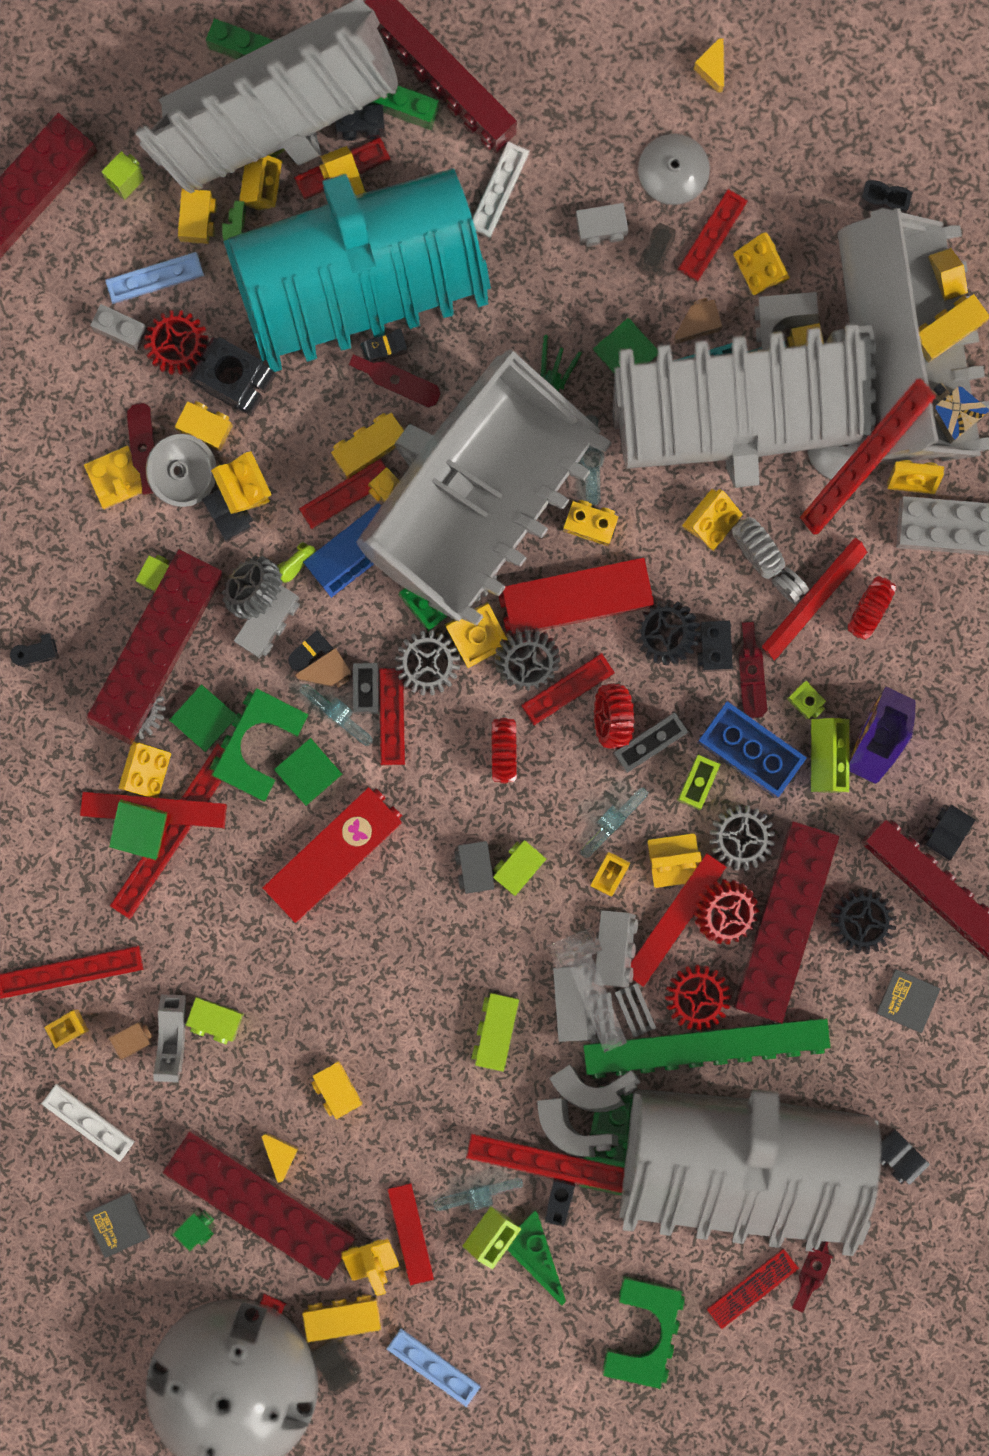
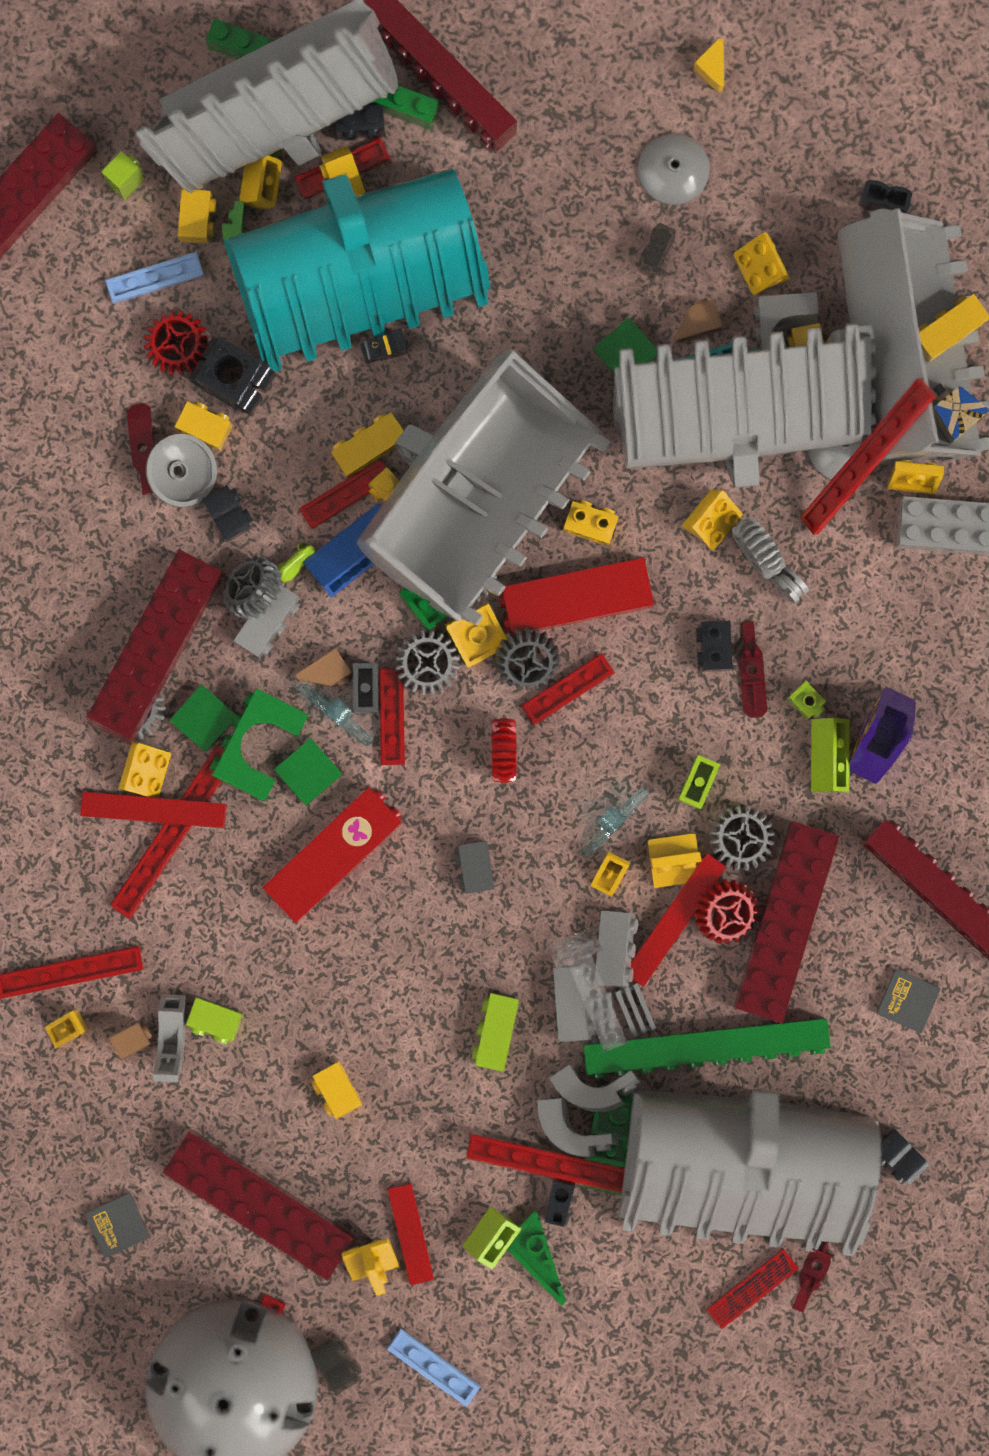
(36, 653): black leg -> none
(88, 1122): white tile -> none
(114, 477): yellow hinge -> none
(118, 327): light grey brick -> none
(138, 829): green tile -> none
(153, 572): lime brick -> none
(195, 1229): green brick -> none
(242, 483): yellow bracket -> none
(280, 1155): yellow slope -> none
(308, 650): black leg -> none
(341, 1318): yellow brick -> none
(409, 385): dark red piece -> none
(477, 1197): clear light blue piece -> none
(499, 189): white tile -> none
(519, 867): lime brick -> none
(553, 376): green plant -> none
(592, 482): clear light blue piece -> none
(602, 224): light grey brick -> none
(613, 716): red gear -> none
(648, 1367): green arch -> none
(650, 742): dark grey brick -> none
(661, 615): black gear -> none
(677, 991): red gear -> none
(712, 235): red tile -> none
(751, 750): blue brick -> none
(814, 599): red tile -> none
(871, 607): red gear -> none
(884, 926): black gear -> none
(949, 274): yellow slope -> none
(949, 832): black brick -> none

